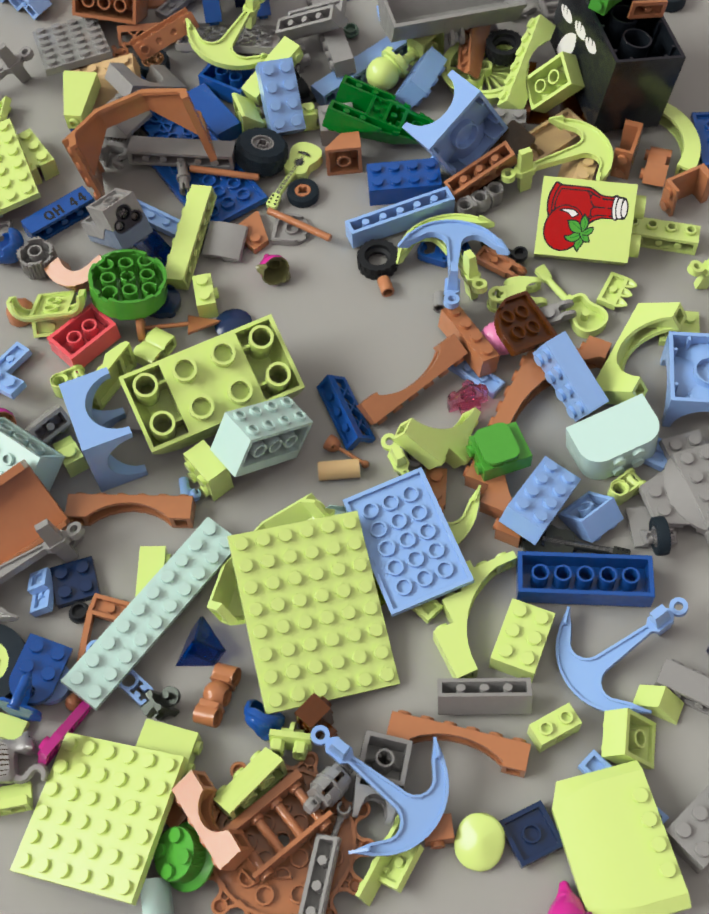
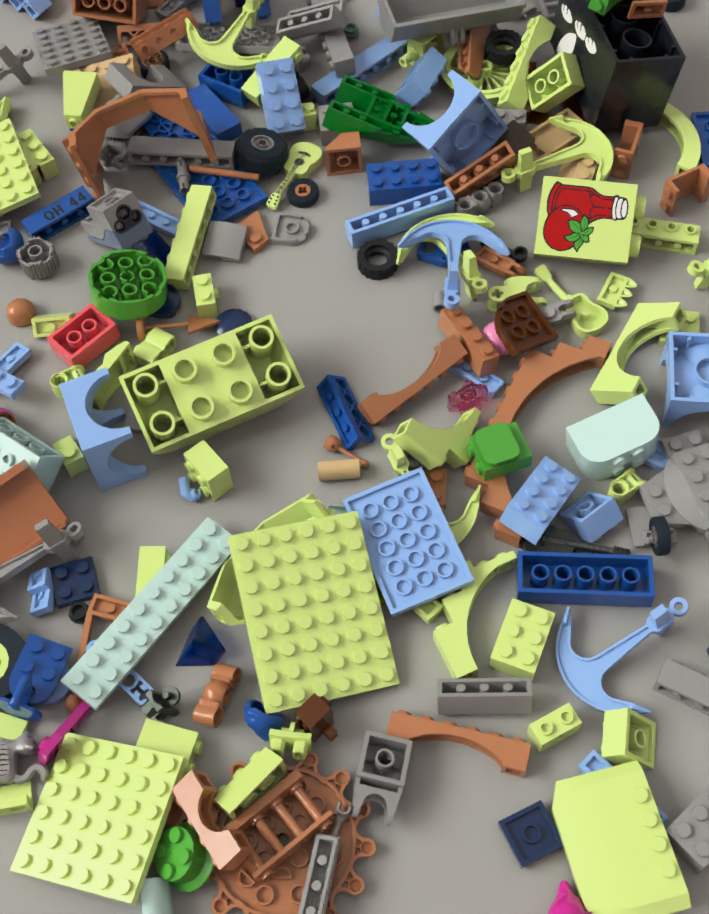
(49, 306): yellowish green piece -> none
(49, 424): light grey brick -> none
(63, 275): arch -> none
(90, 508): nougat arch -> none
(247, 112): yellowish green slope -> none
(260, 435): light aqua brick -> none
(274, 269): olive hat -> none
(299, 224): nougat bar -> none
(333, 790): light grey piece -> none
(385, 286): nougat hinge -> none
(386, 70): yellowish green tile -> none
(388, 870): yellowish green bracket -> none
(416, 813): light blue piece -> none
(442, 834): nougat brick -> none
(479, 841): yellowish green piece -> none
(569, 376): light blue brick -> none
(656, 166): nougat brick -> none
(661, 702): yellowish green slope -> none

